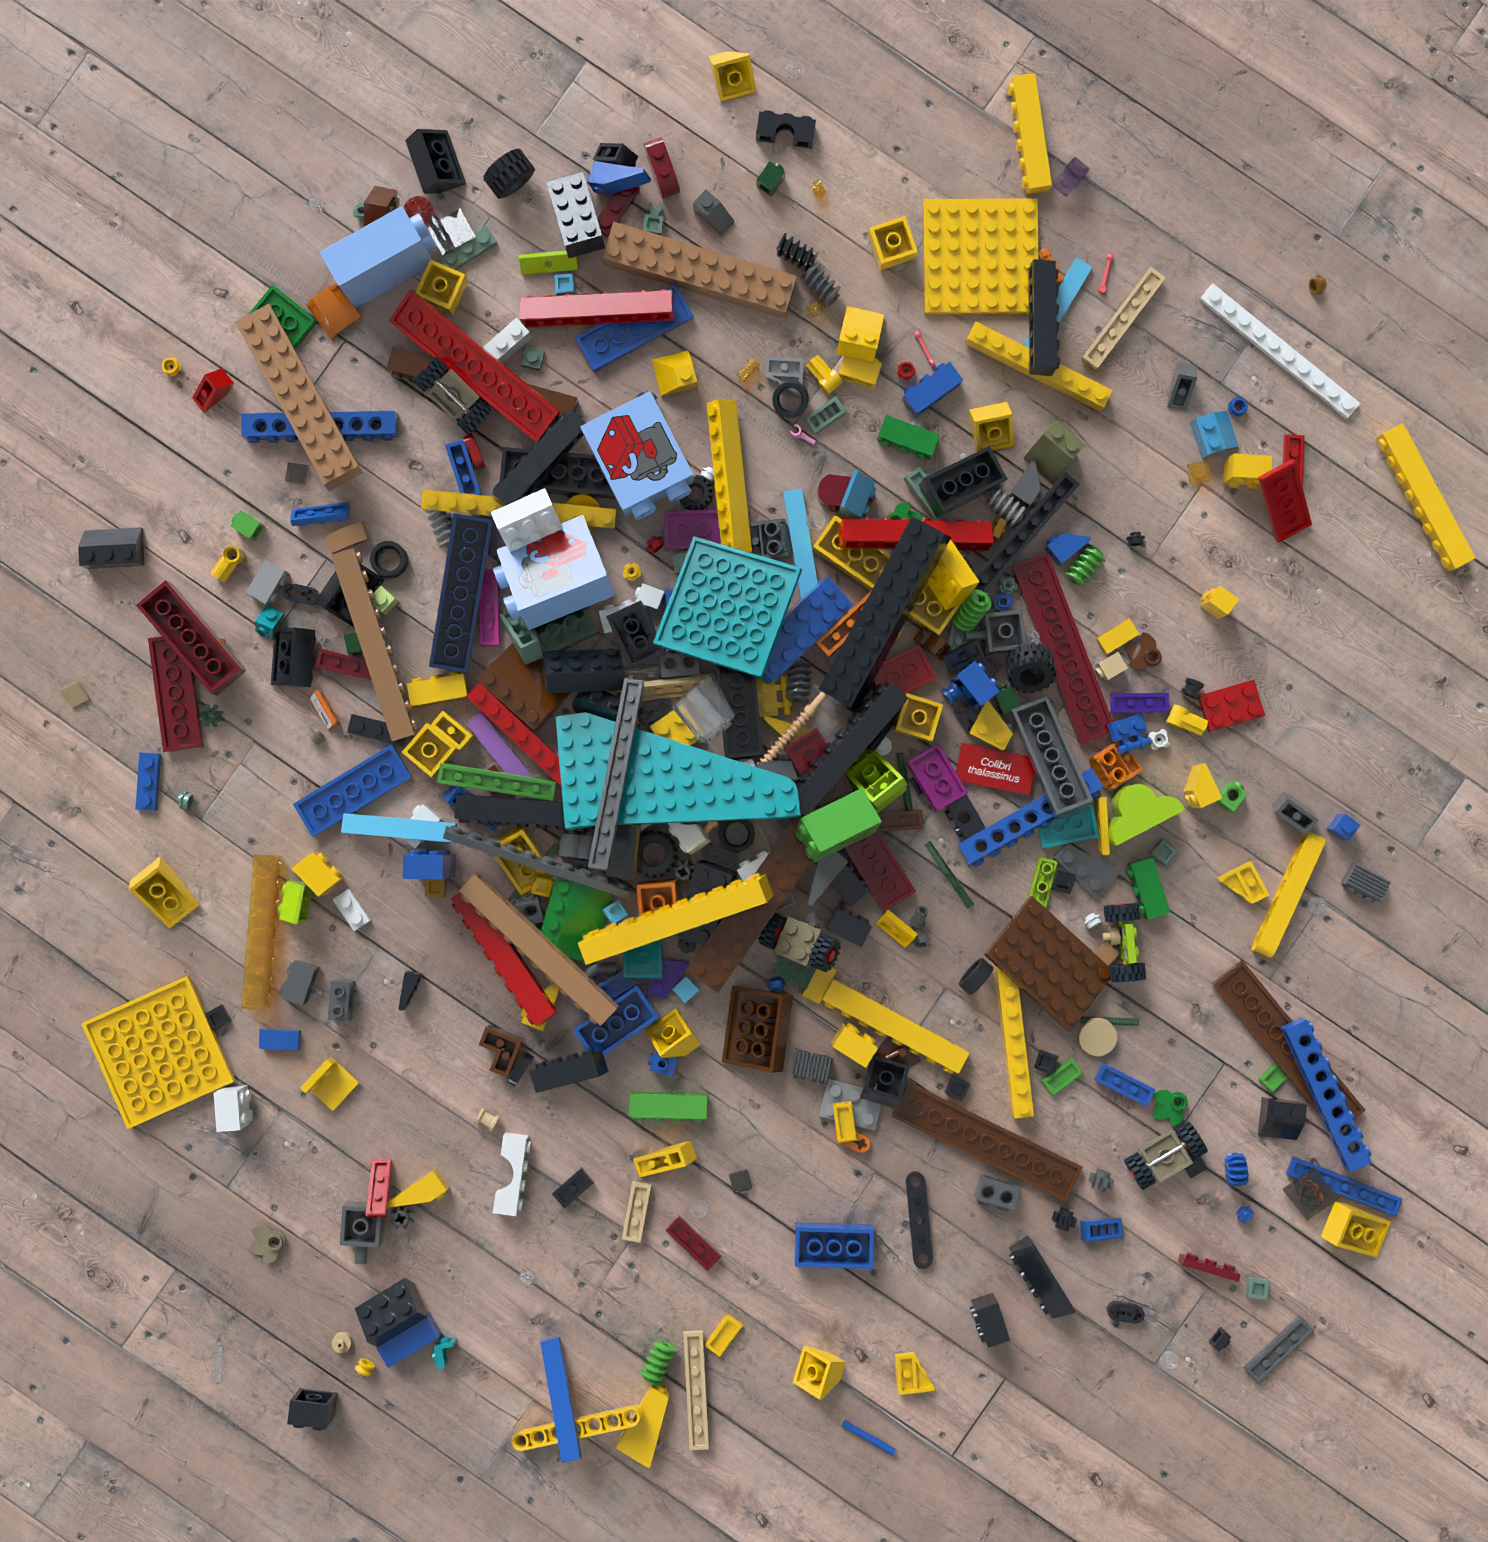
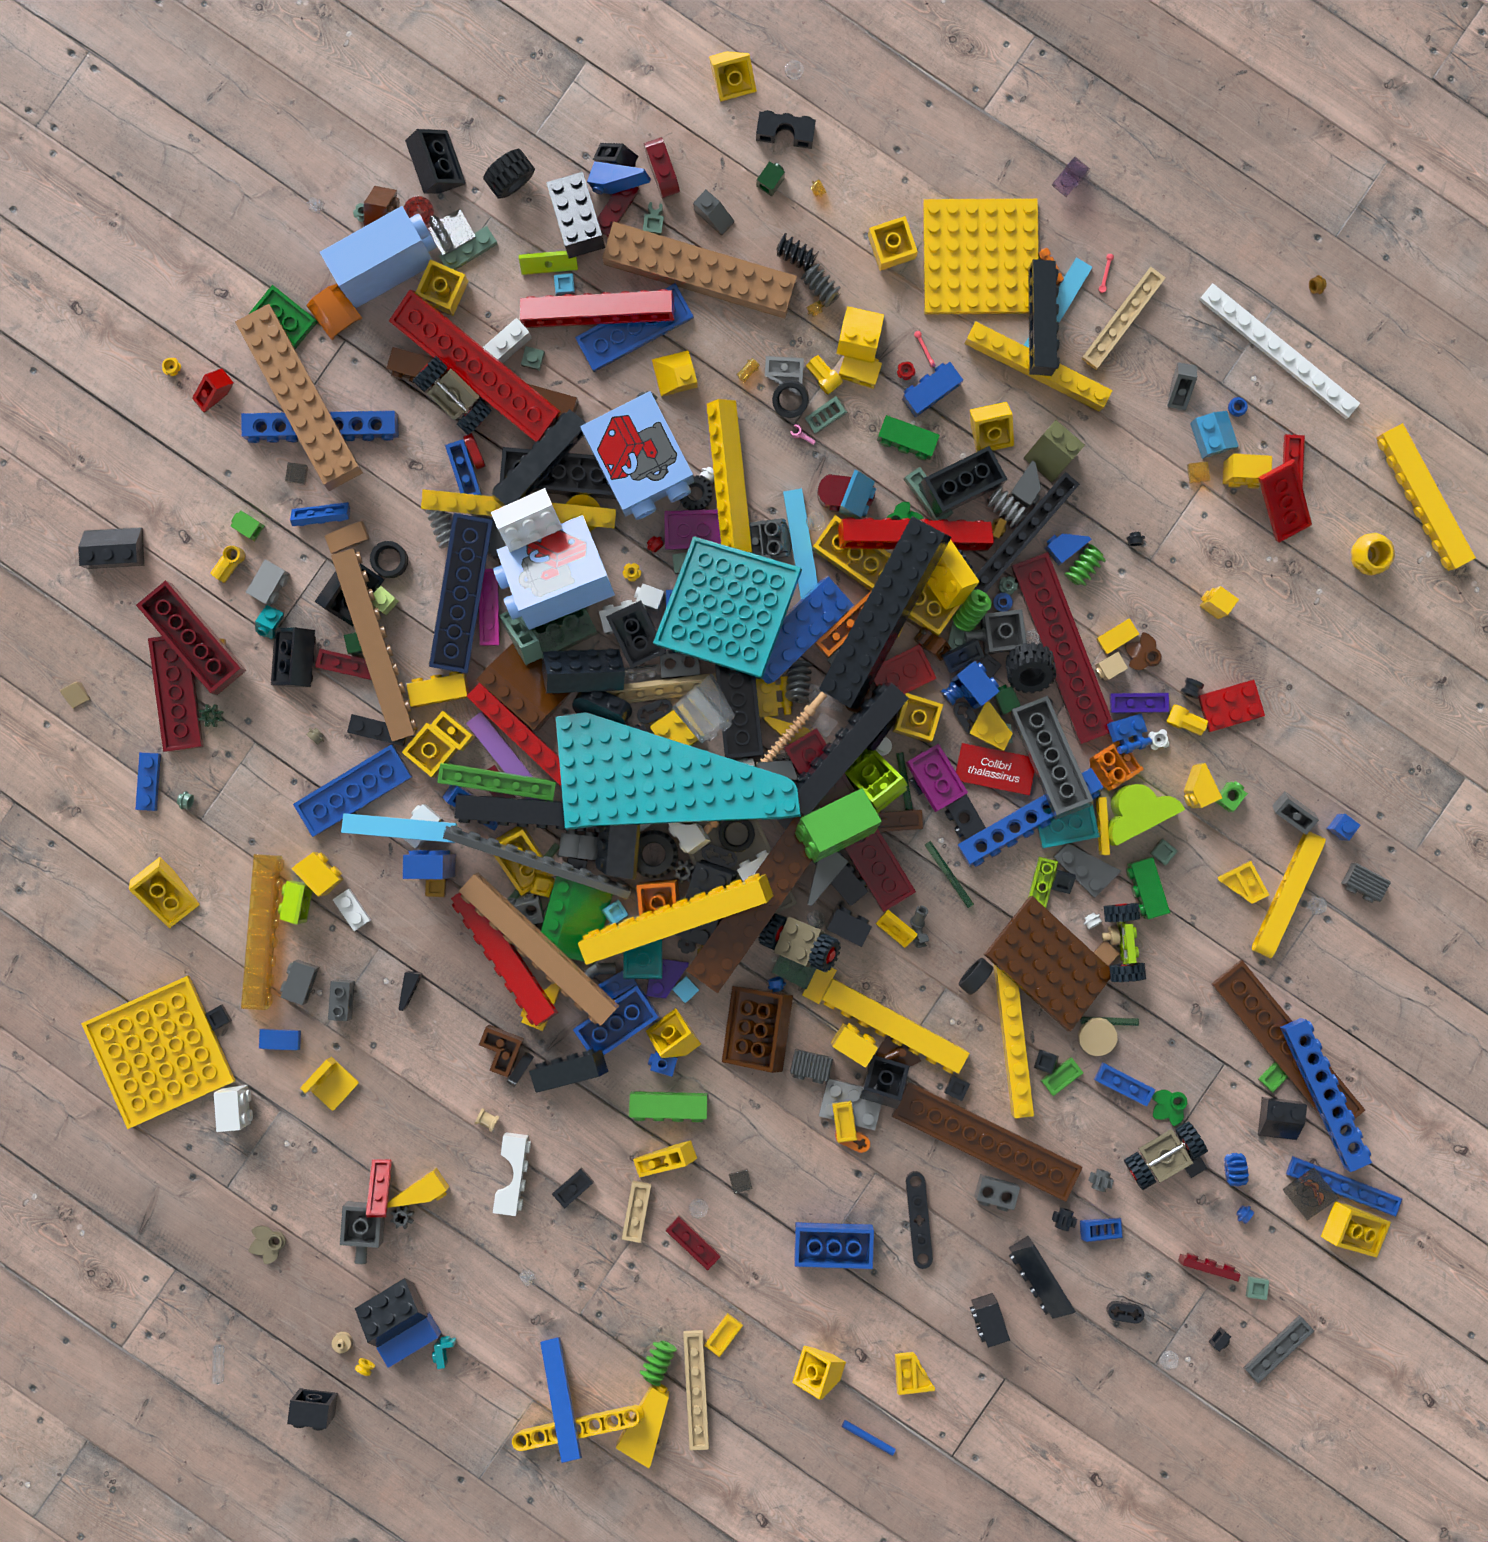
(300, 598): black beam -> none
(324, 710): orange slope -> none
(616, 775): dark grey plate -> none
(1030, 134): yellow brick -> none
(1382, 554): none -> yellow piece

